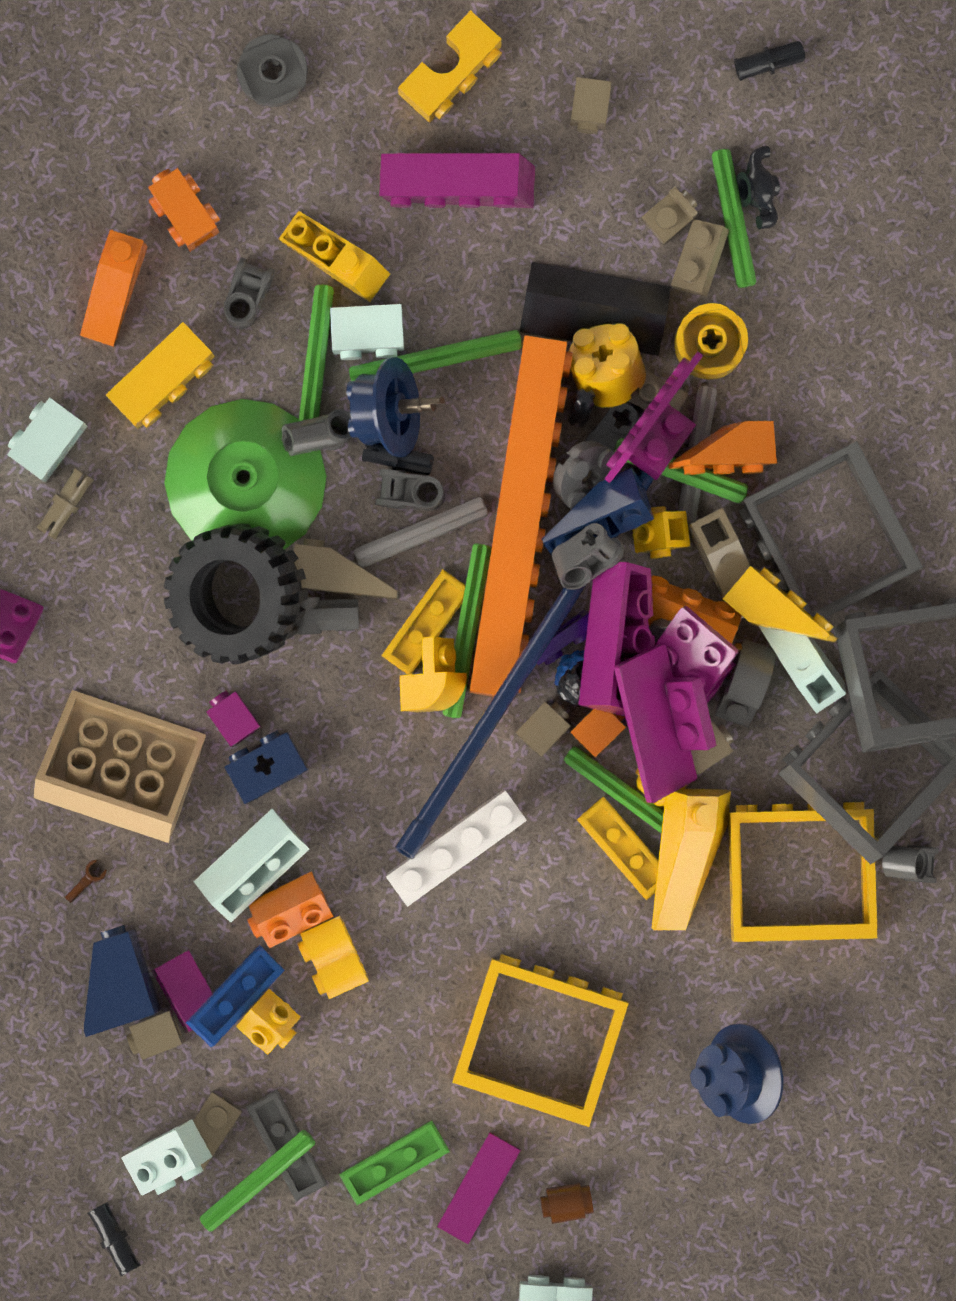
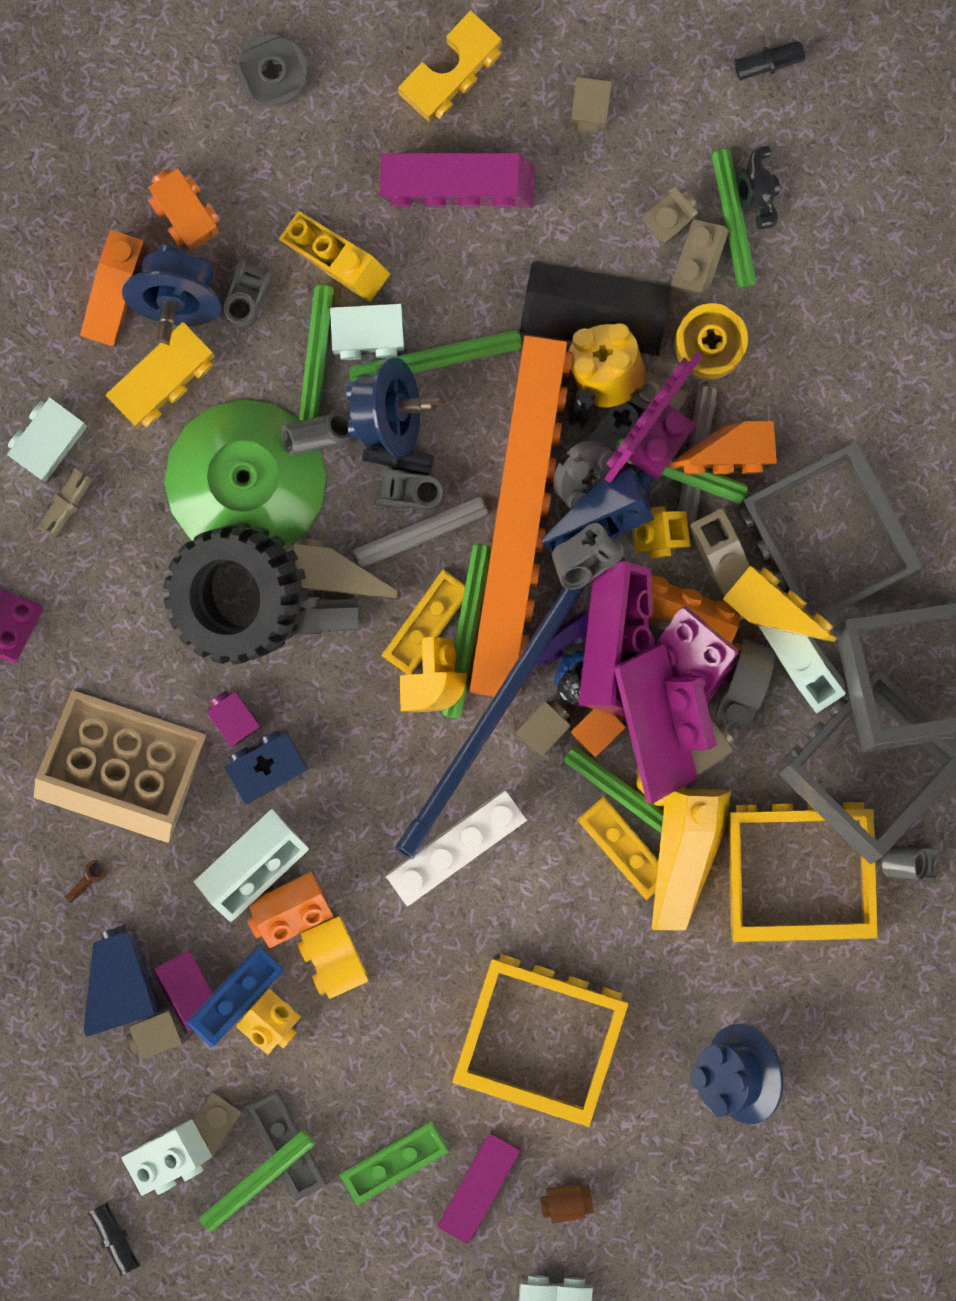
(172, 291): none -> dark blue piece

